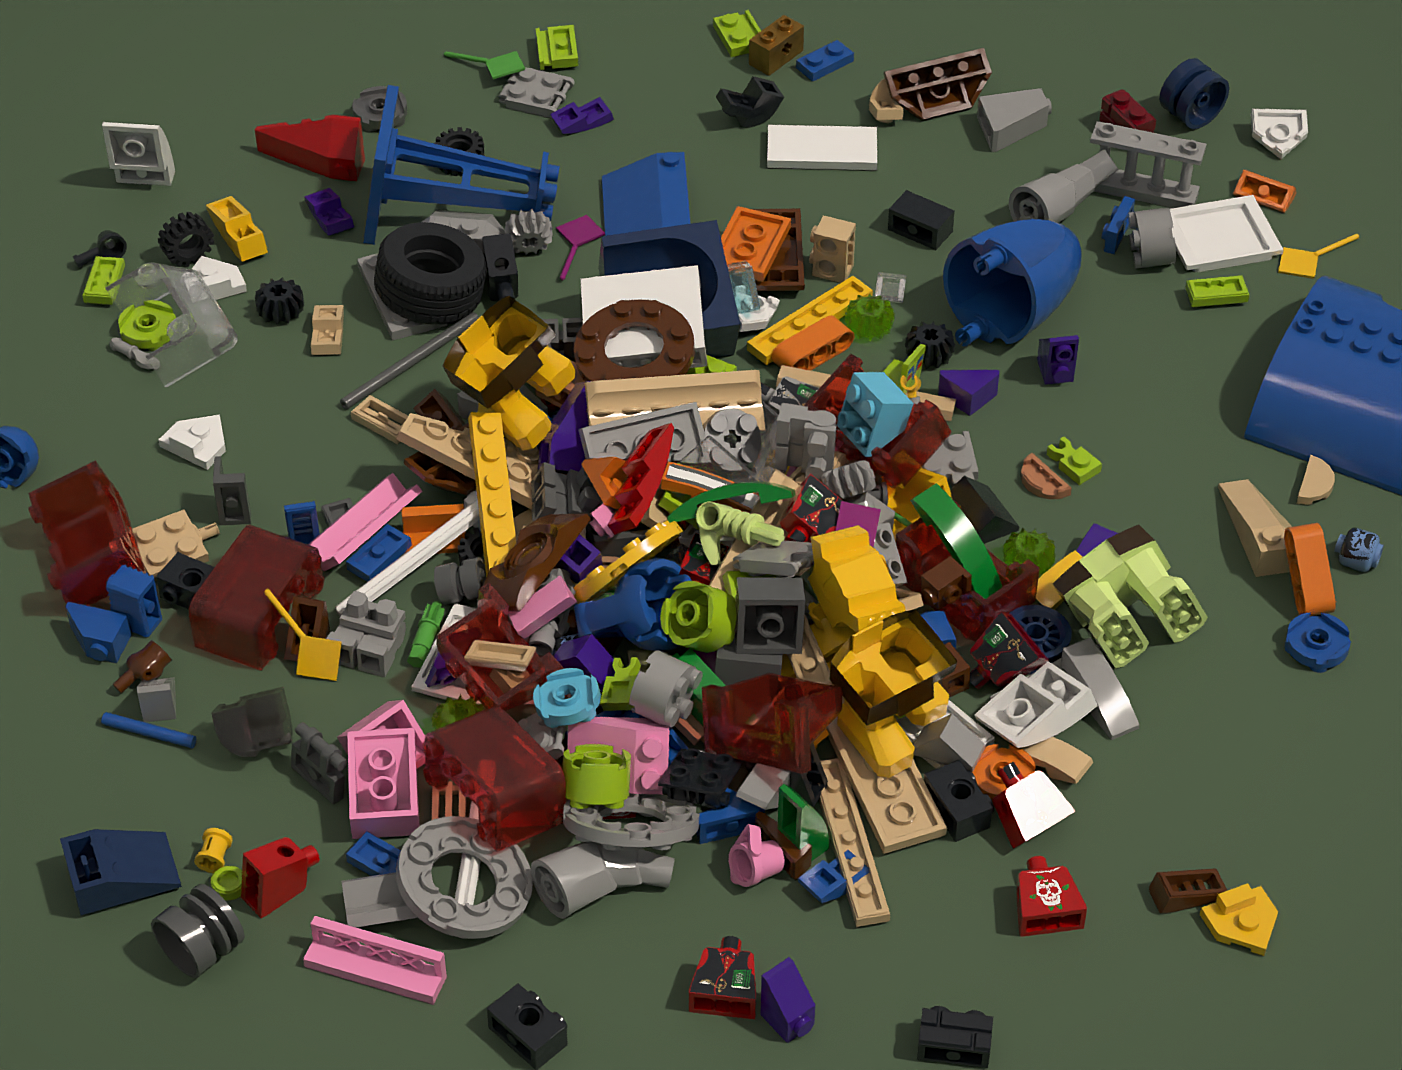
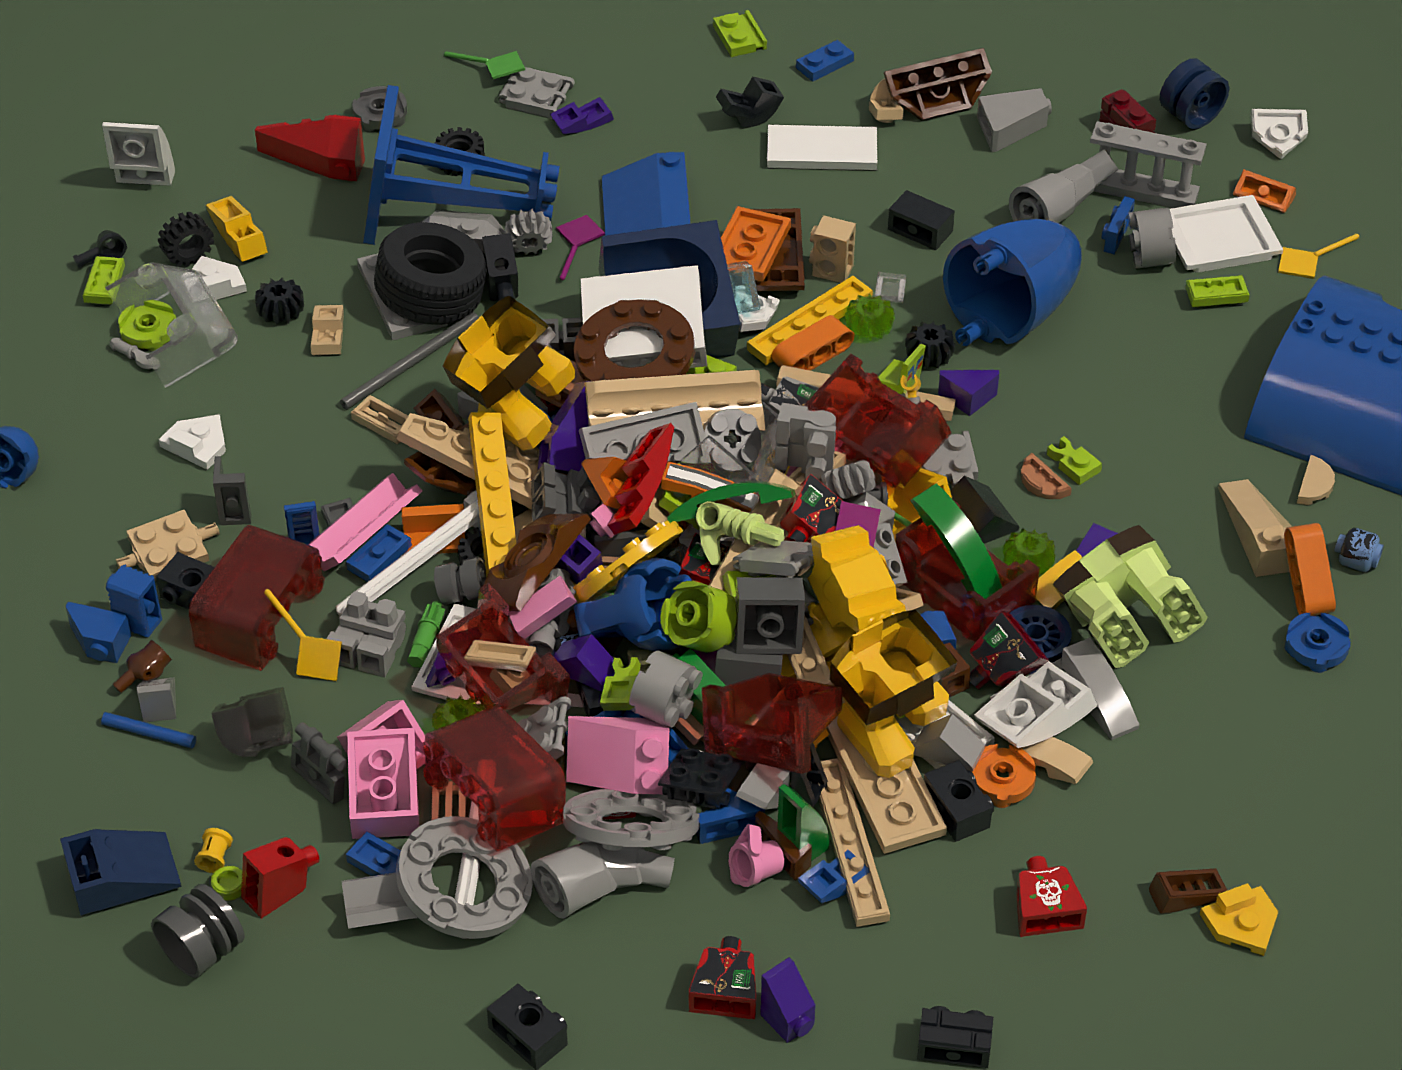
(87, 533): clear red windscreen -> none
(312, 619): reddish brown slope -> none
(328, 211): dark purple slope -> none
(375, 963): bright pink fence -> none
(557, 47): lime plate -> none
(559, 711): medium azure plate -> none
(596, 776): lime brick -> none
(776, 45): pearl gold brick -> none
(873, 411): medium azure slope -> none
(945, 583): reddish brown brick -> none
(1028, 804): torso -> none
(1058, 358): dark purple slope -> none

